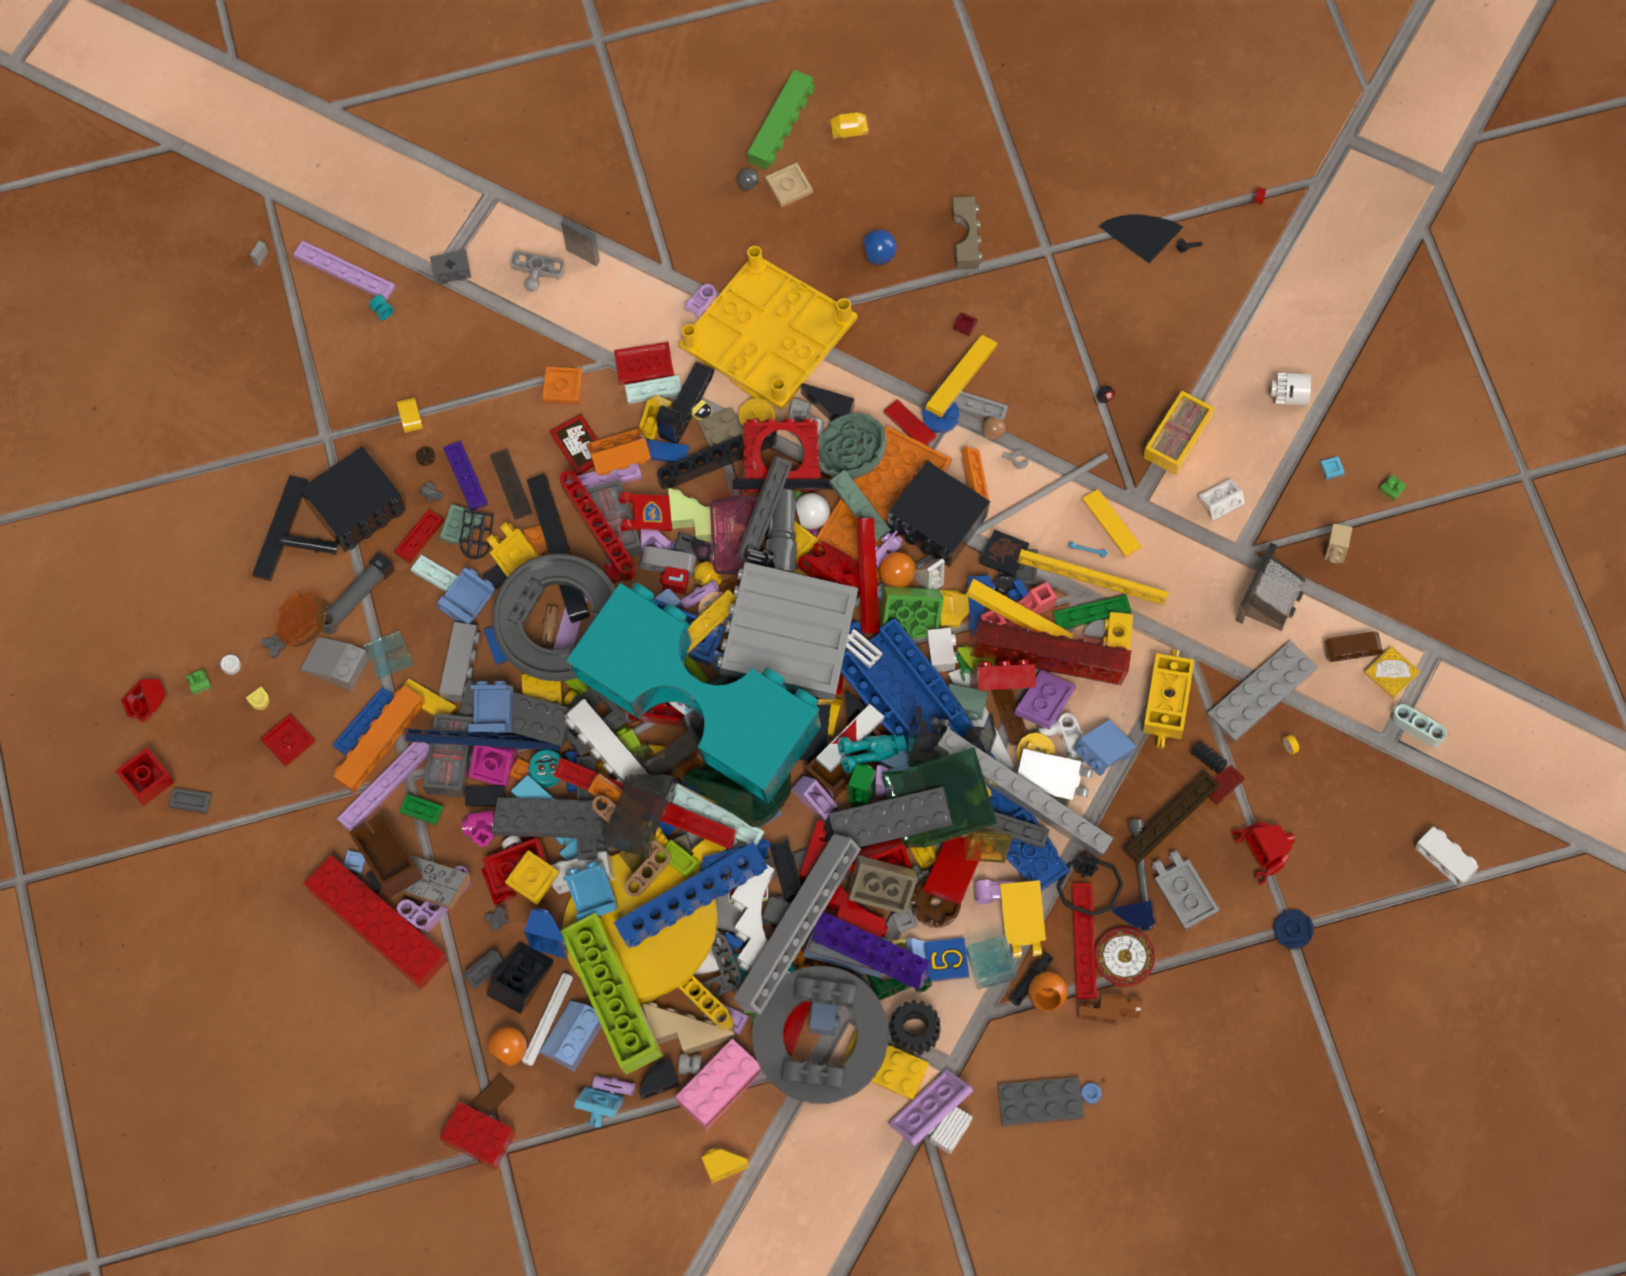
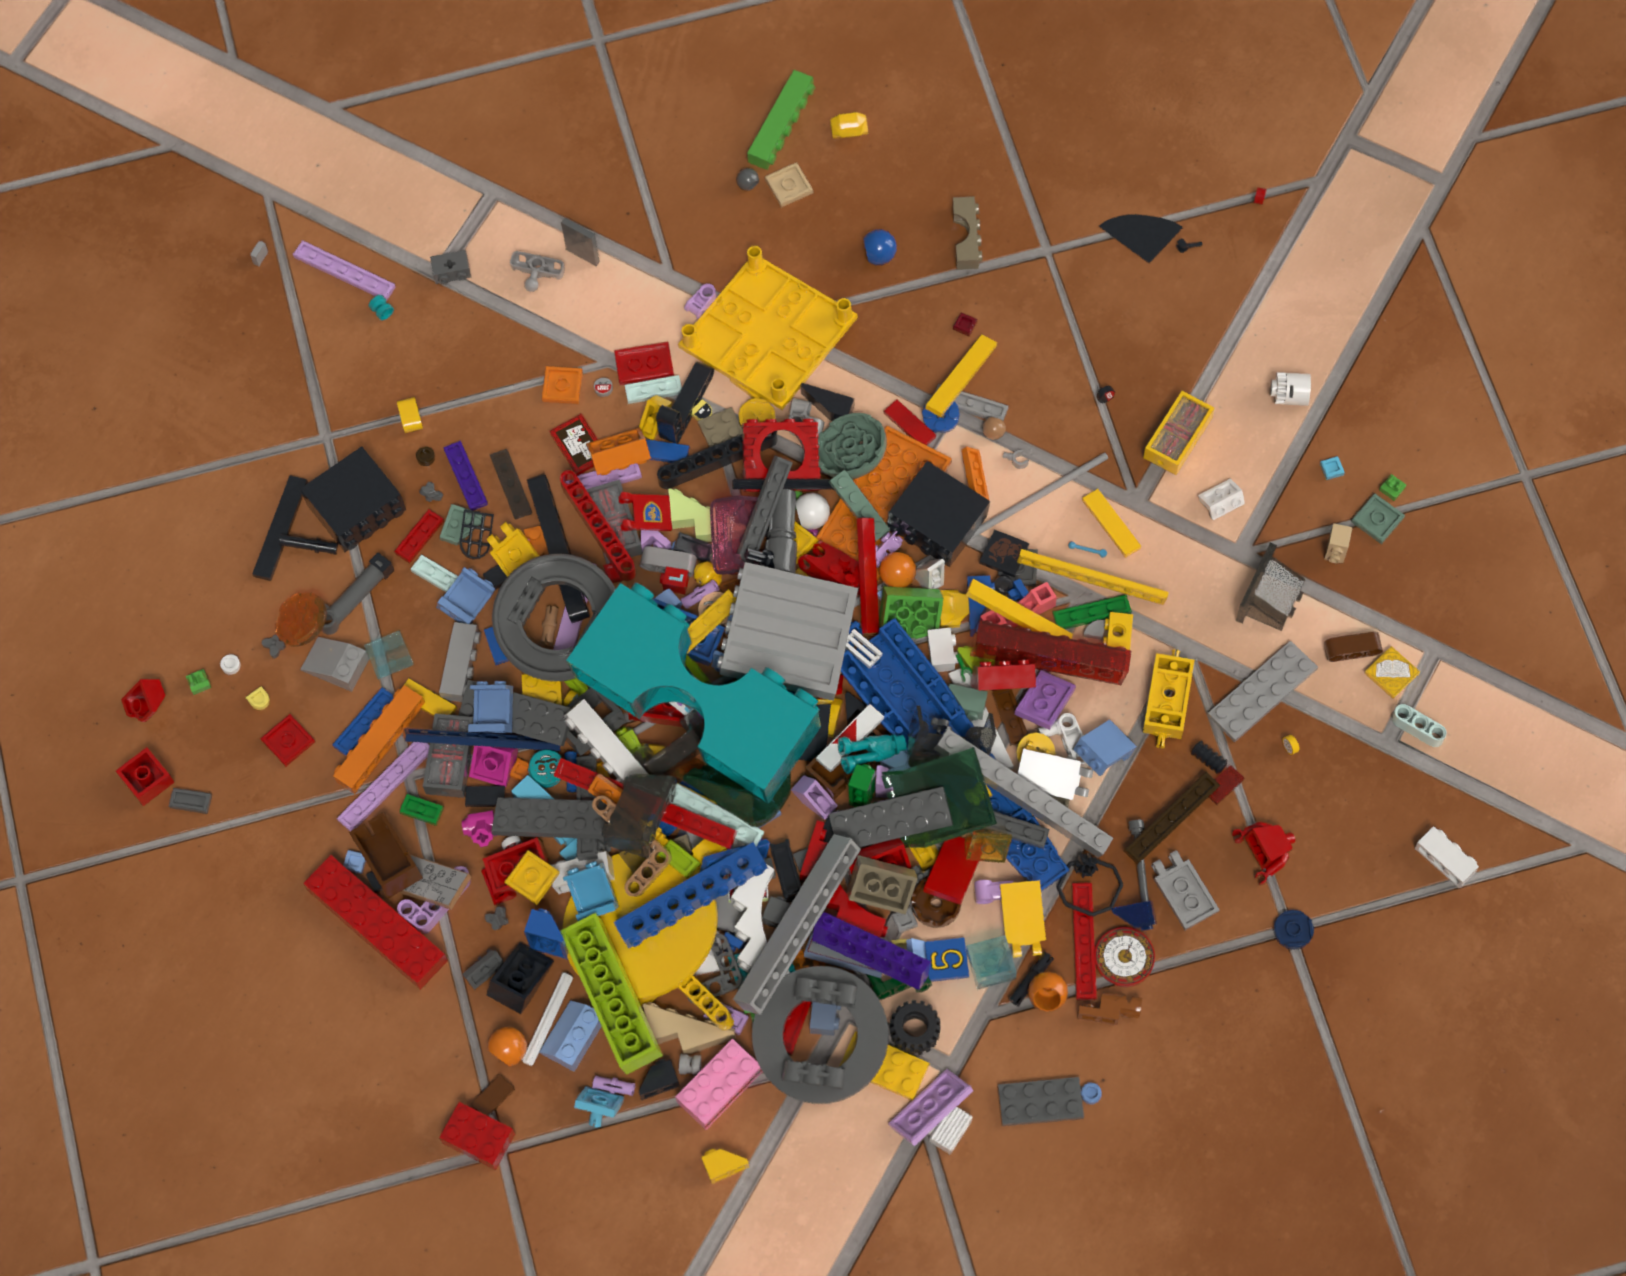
(603, 387): none -> tile
(1378, 518): none -> sand green tile

